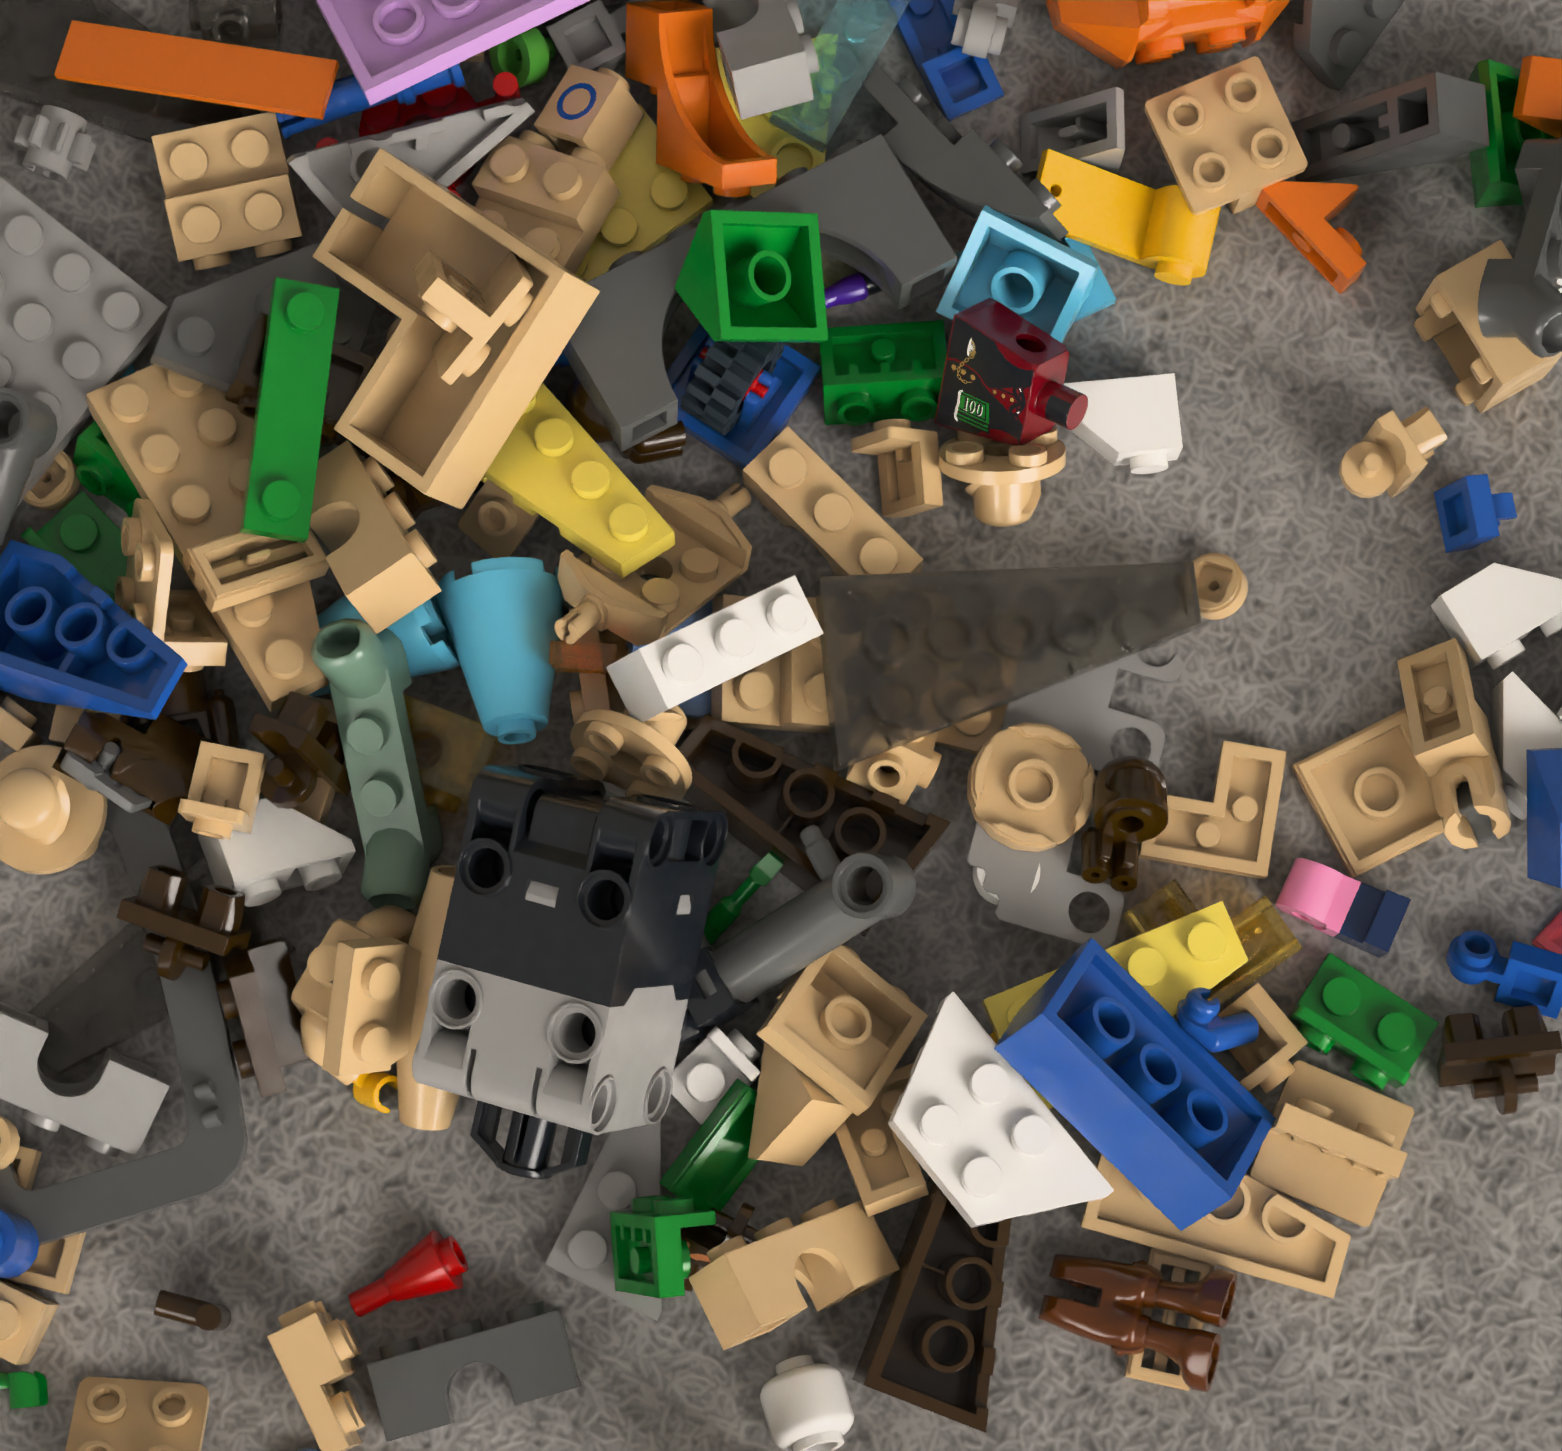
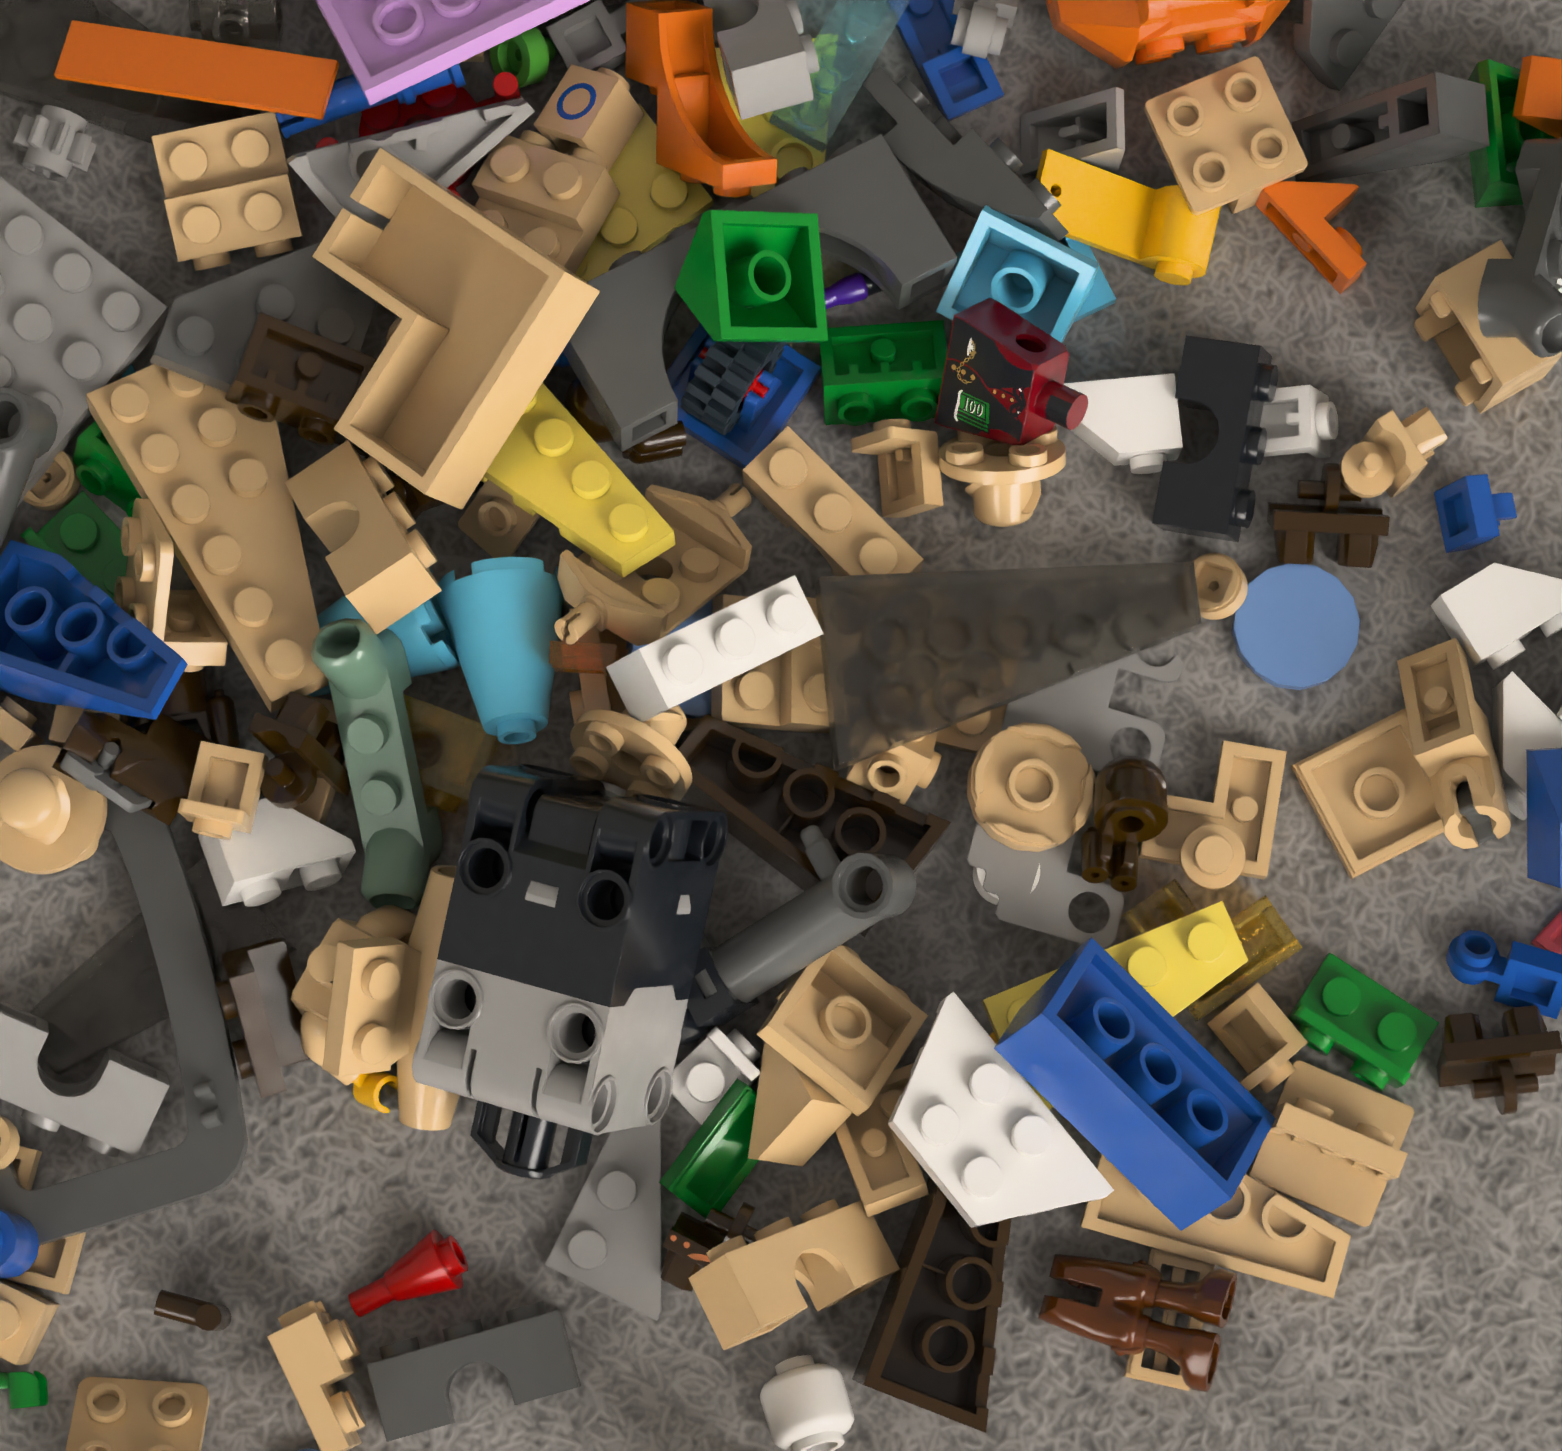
(211, 928): dark brown hips -> none
(256, 585): tan tile -> none
(290, 410): green plate -> none
(469, 312): tan bracket -> none
(649, 1247): green bracket -> none
(730, 906): green piece -> none
(1212, 856): none -> tan plate
(1213, 493): none -> black arch
(1214, 1033): blue arm -> none
(1296, 626): none -> medium blue tile
(1297, 523): none -> dark brown hips
(1299, 422): none -> white bracket
(1342, 906): leg -> none

